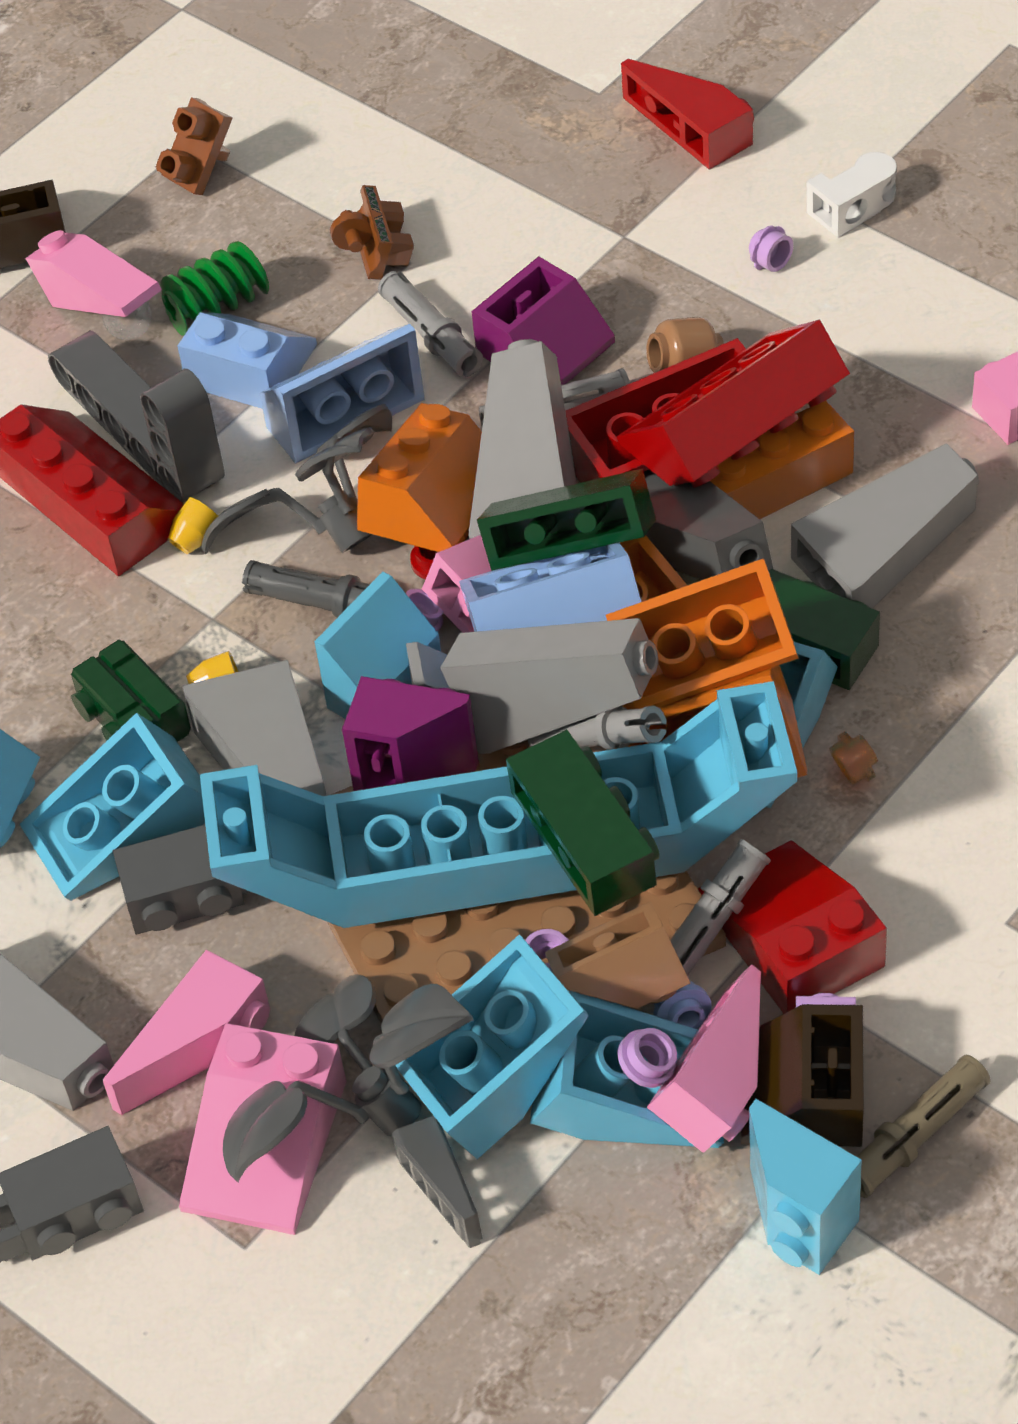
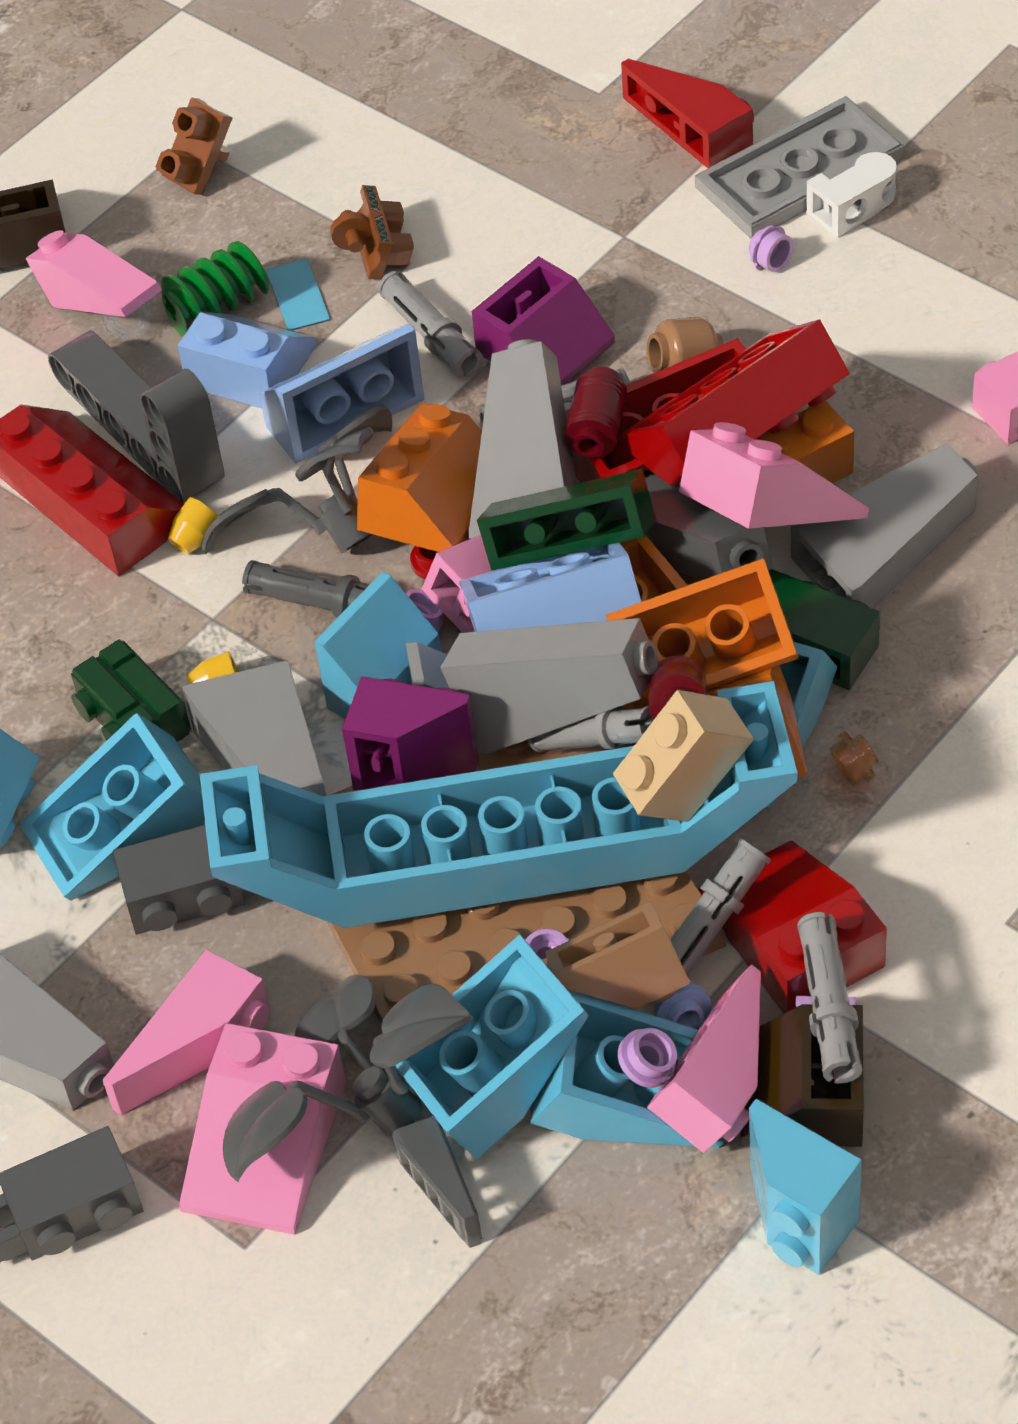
(297, 294): none -> medium azure sticker
(583, 821): dark green brick -> none
(596, 412): none -> dark red head
(672, 675): none -> dark red head
(682, 756): none -> tan brick
(758, 483): none -> bright pink slope
(770, 177): none -> light grey tile
(832, 1015): none -> light grey pin
(961, 1084): dark tan pin -> none

